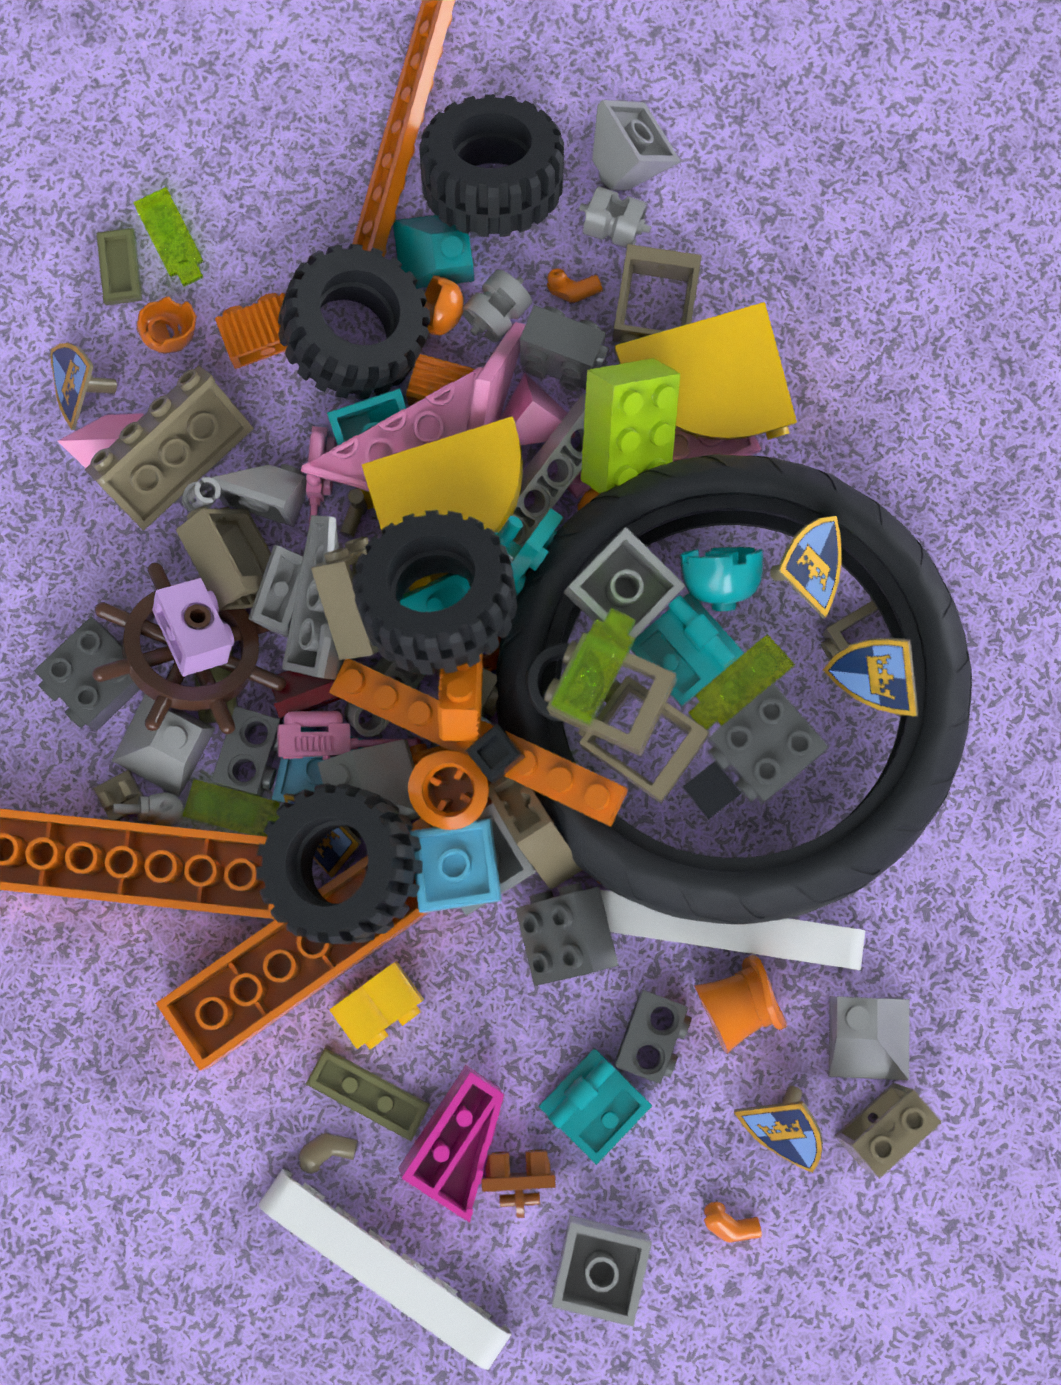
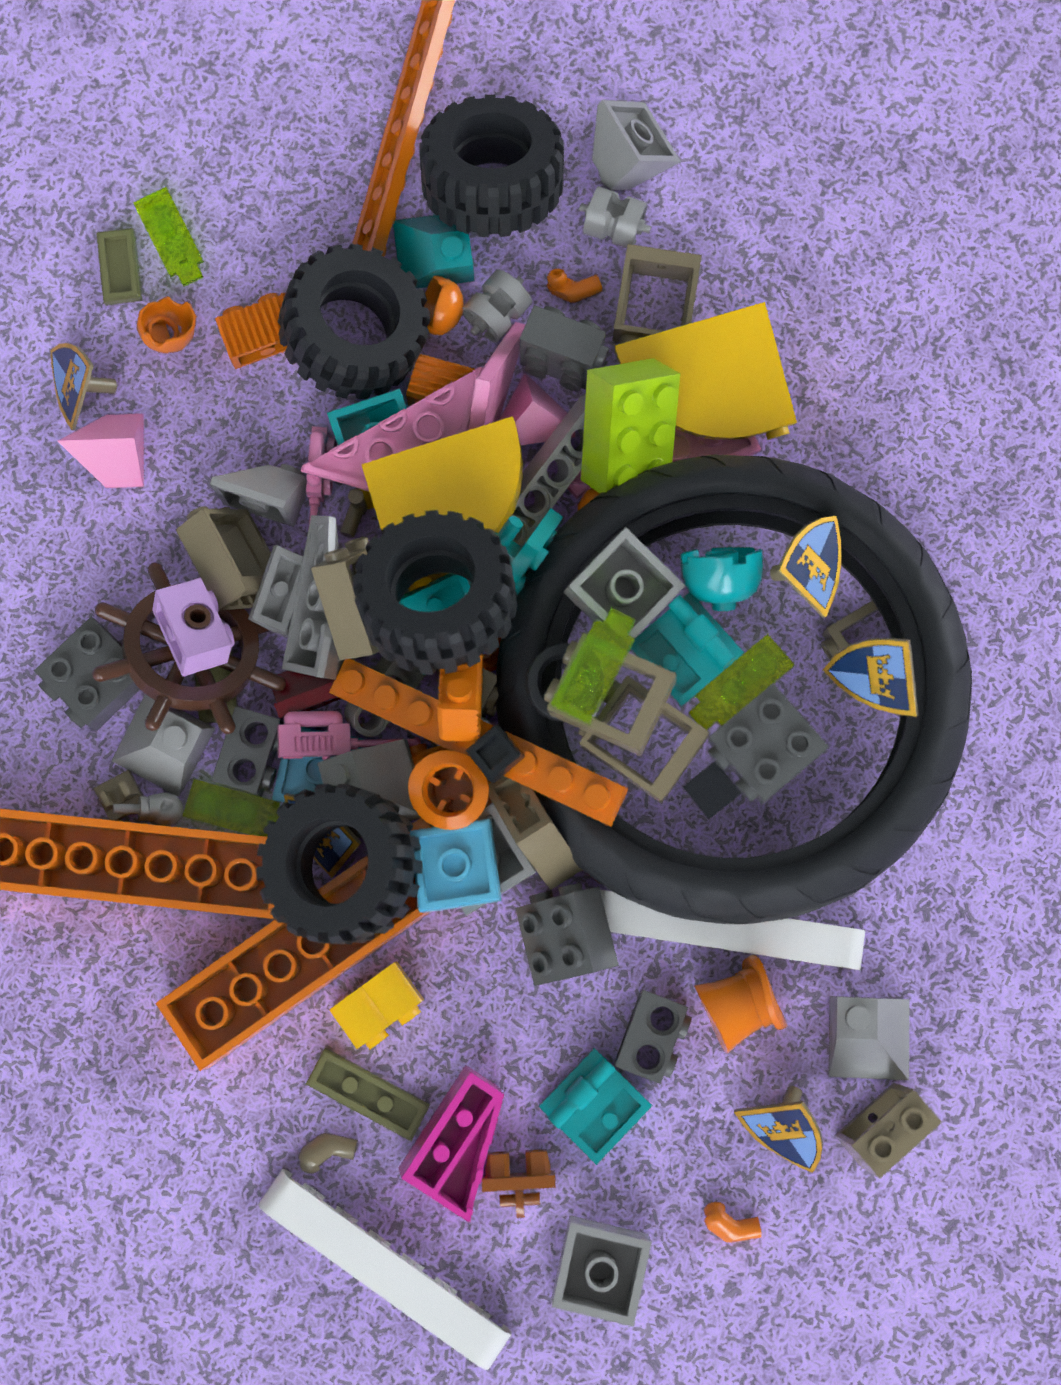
(169, 447): dark tan bracket -> none
(196, 491): light grey pin -> none

